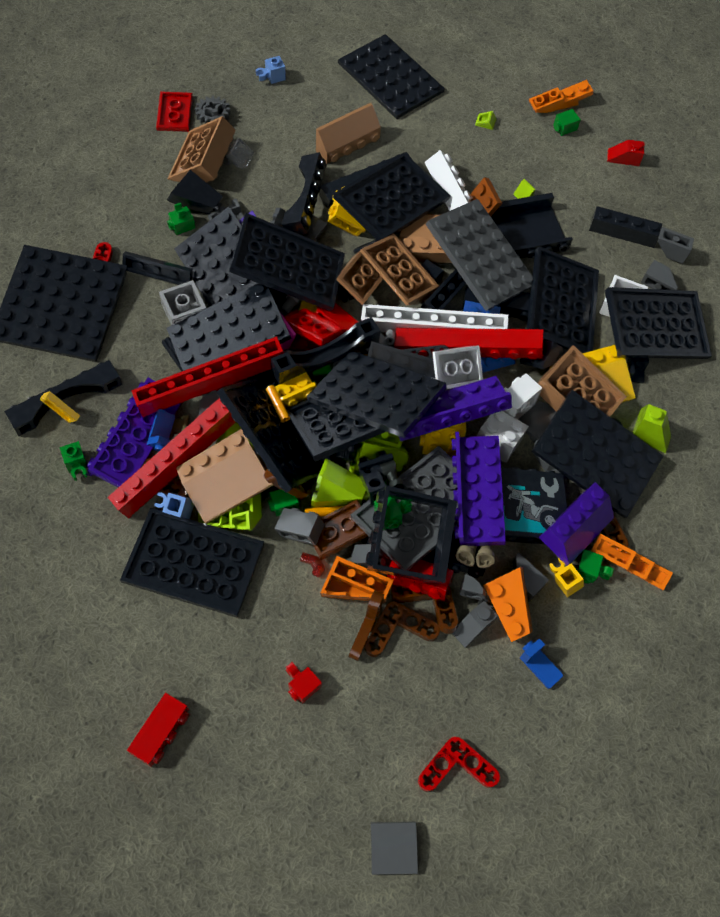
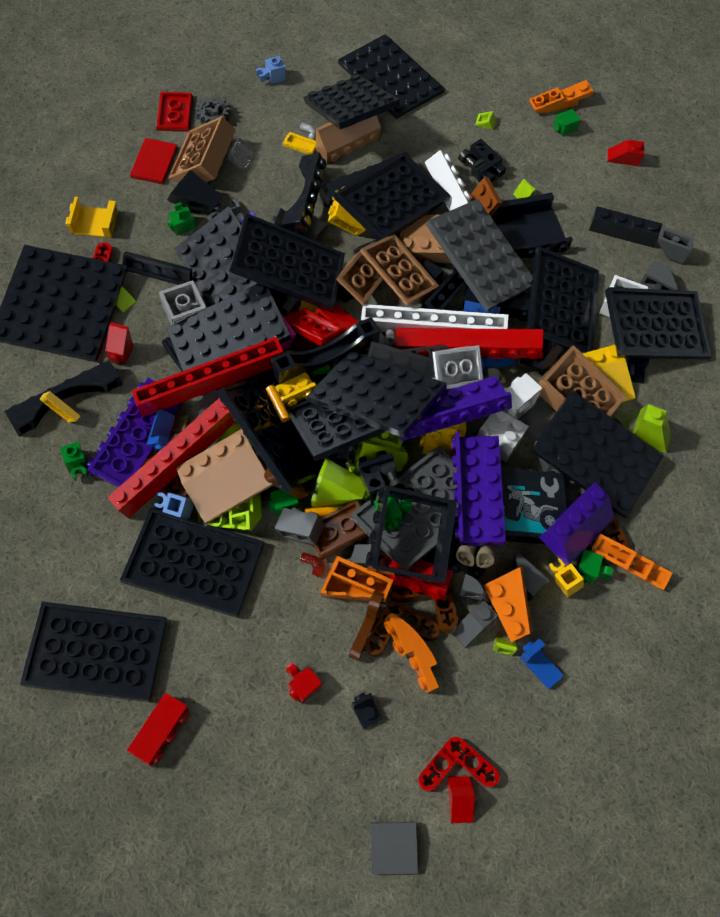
(92, 220): none -> yellow panel
(94, 651): none -> black plate
(118, 343): none -> red slope
(125, 300): none -> lime slope
(153, 161): none -> red tile
(300, 143): none -> yellow tile
(309, 129): none -> light grey arm
(350, 101): none -> black plate
(366, 710): none -> black bracket
(409, 642): none -> orange slope
(461, 799): none -> red slope
(485, 161): none -> black hips
(490, 372): none -> olive tile
(504, 646): none -> lime slope

